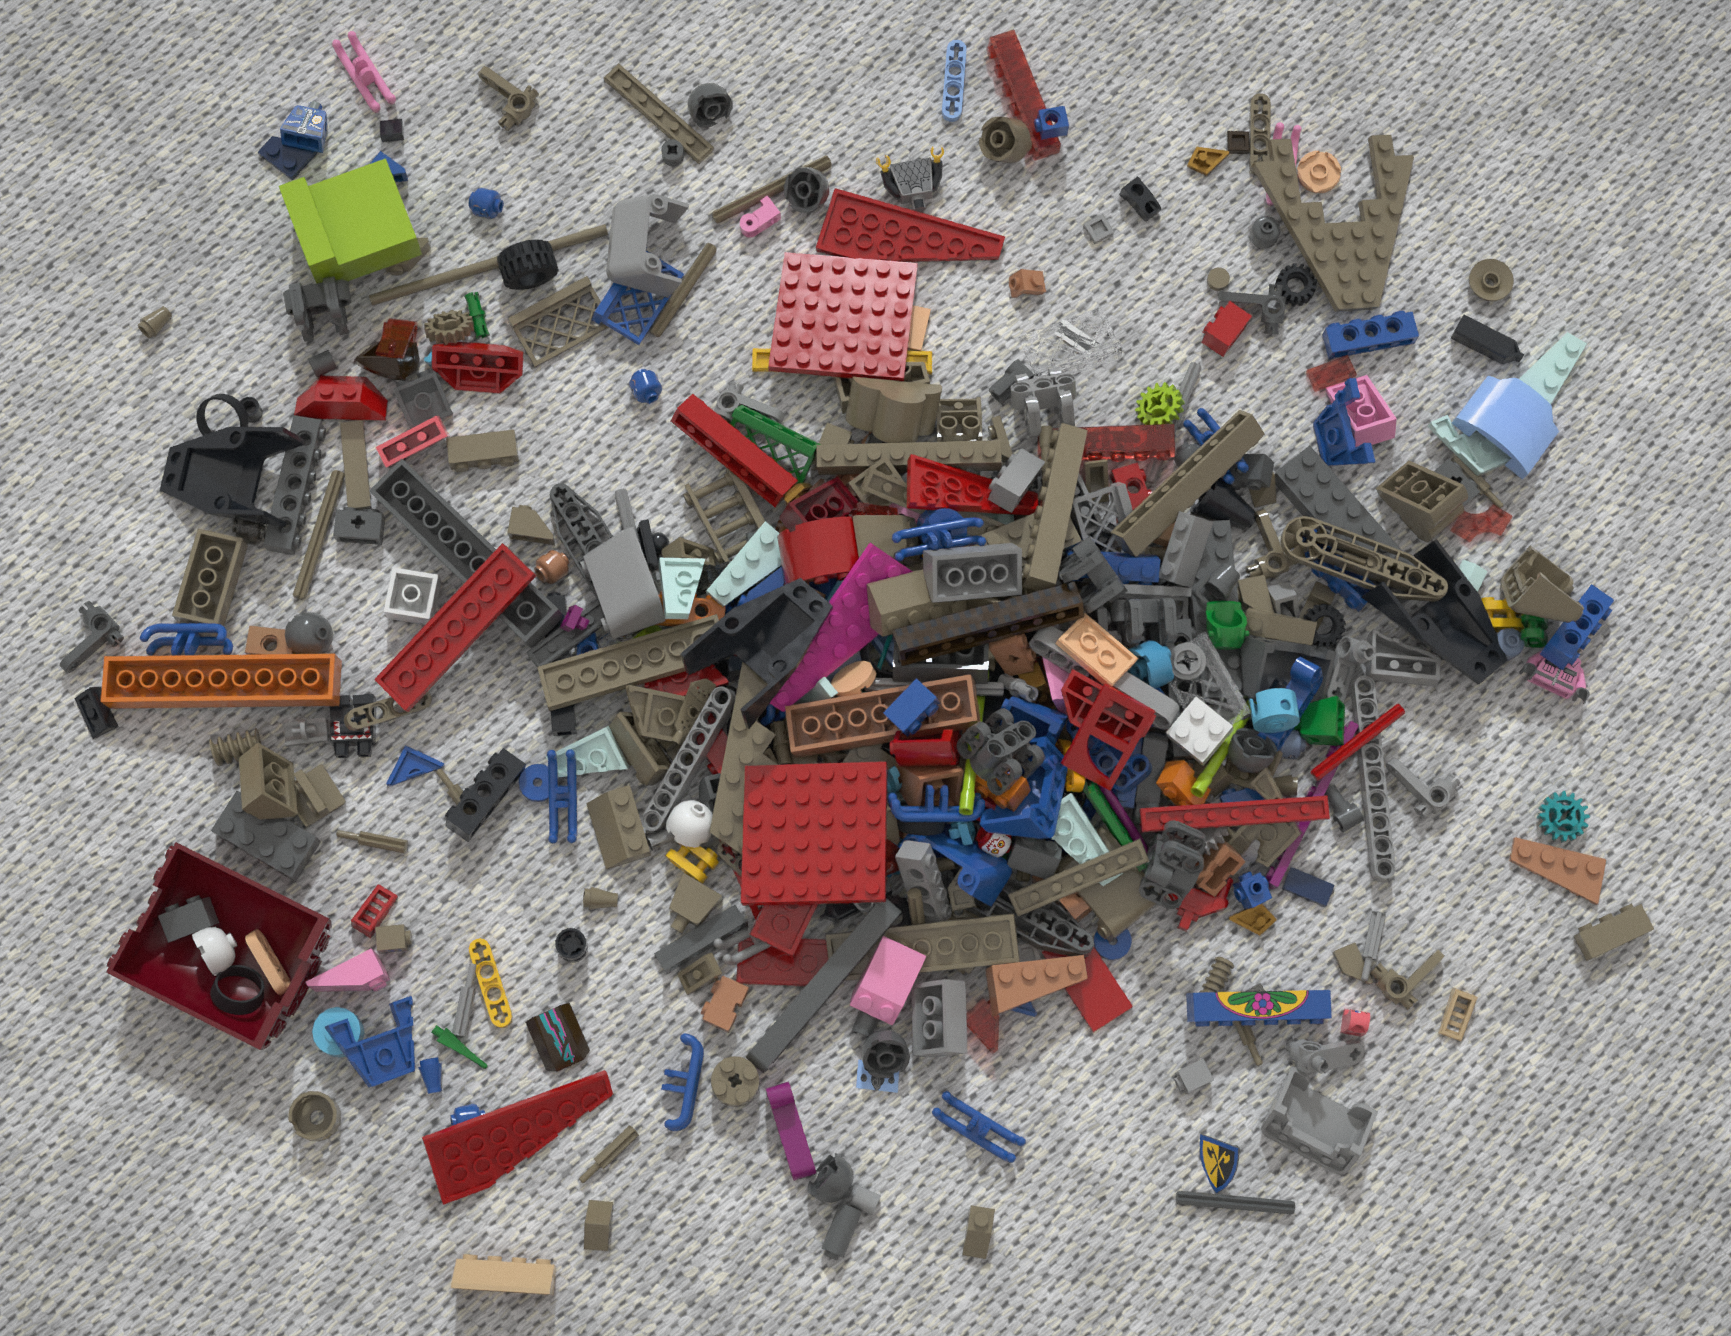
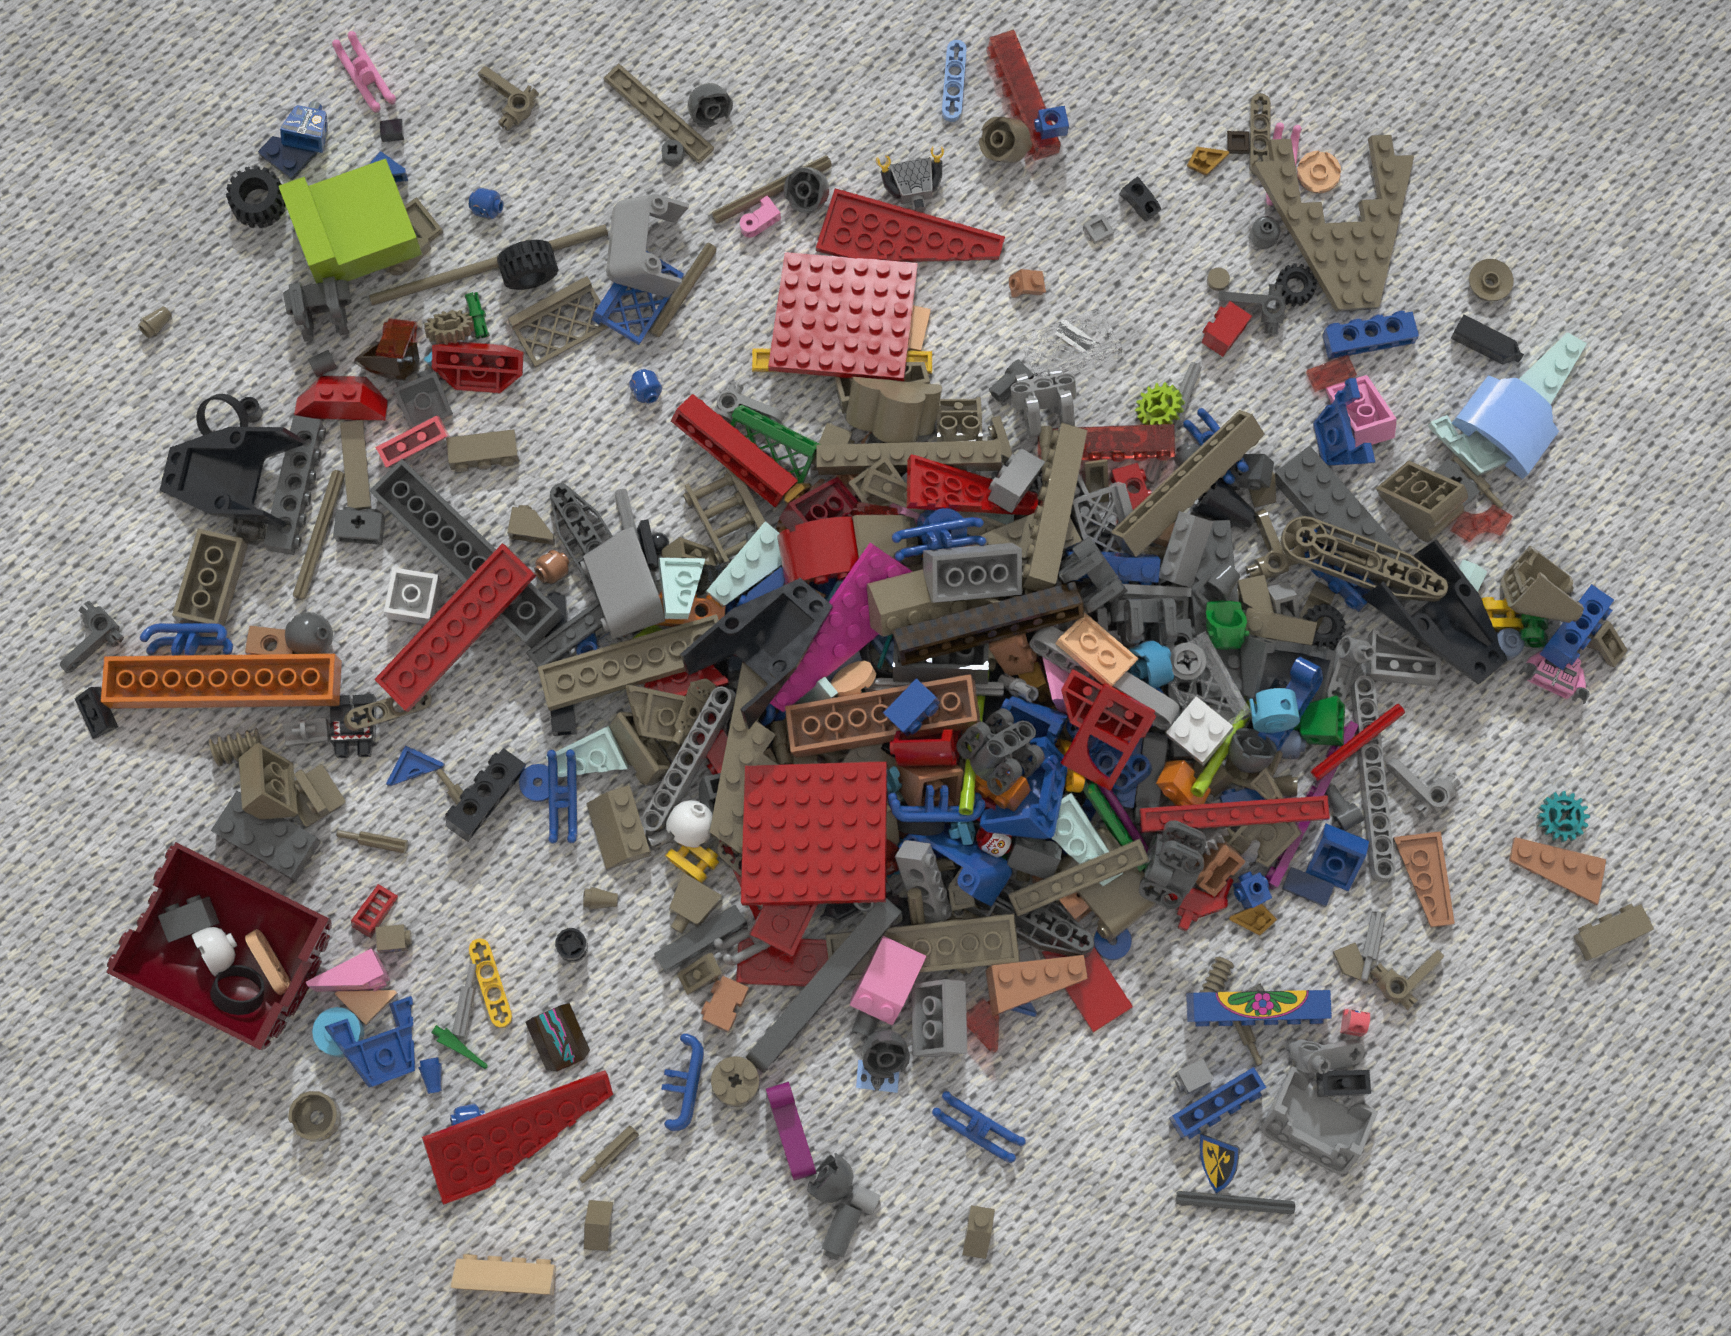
(255, 213): none -> black tyre
(366, 1003): none -> light nougat tile
(422, 221): none -> dark tan tile
(573, 619): magenta tile -> none
(1223, 1099): none -> blue brick
(1337, 857): none -> blue slope
(1343, 1083): none -> black brick
(1428, 873): none -> nougat wing
(1452, 1001): tan slope -> none
(1608, 644): none -> dark tan slope

